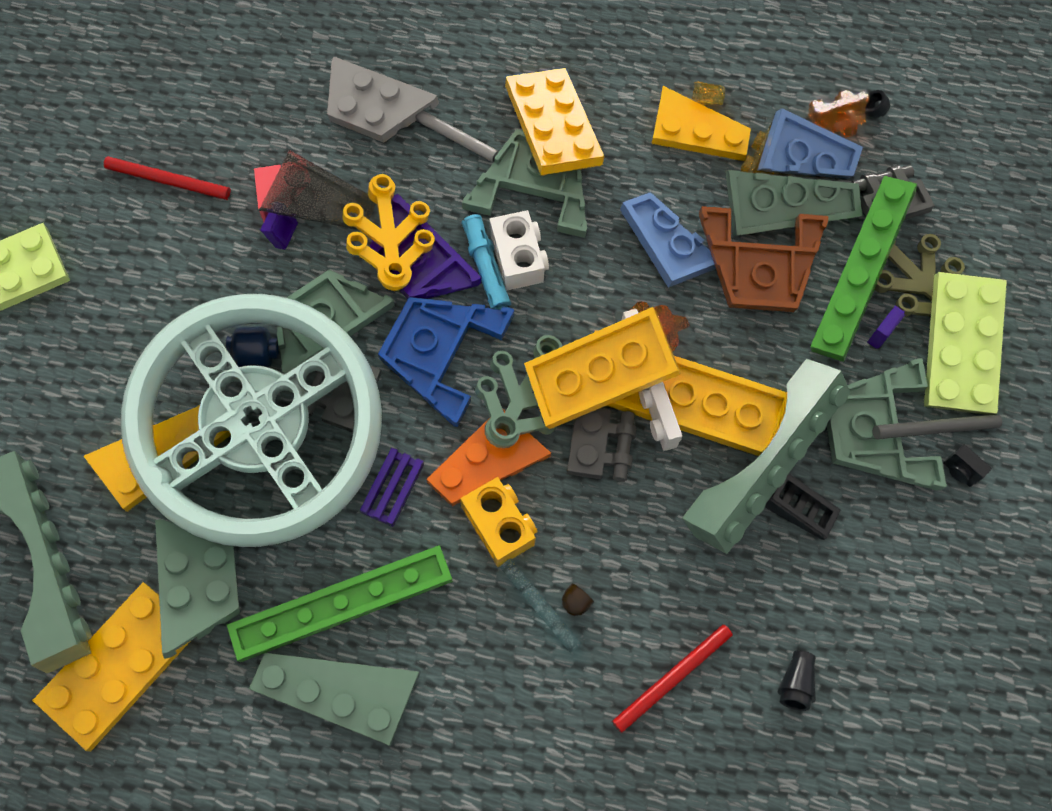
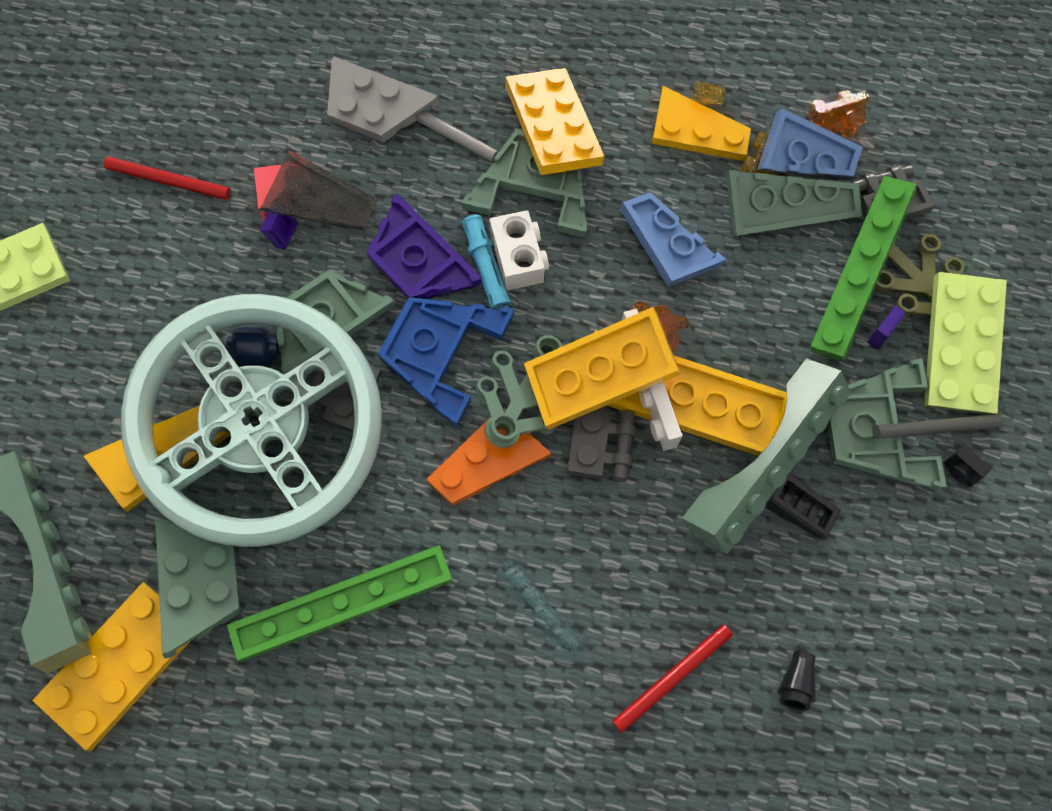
(346, 694): sand green wing -> none
(388, 235): yellow plant -> none
(404, 460): dark purple tile -> none
(491, 524): yellow brick -> none
(576, 600): dark brown hinge -> none
(759, 273): dark orange wing -> none
(873, 107): black hinge -> none

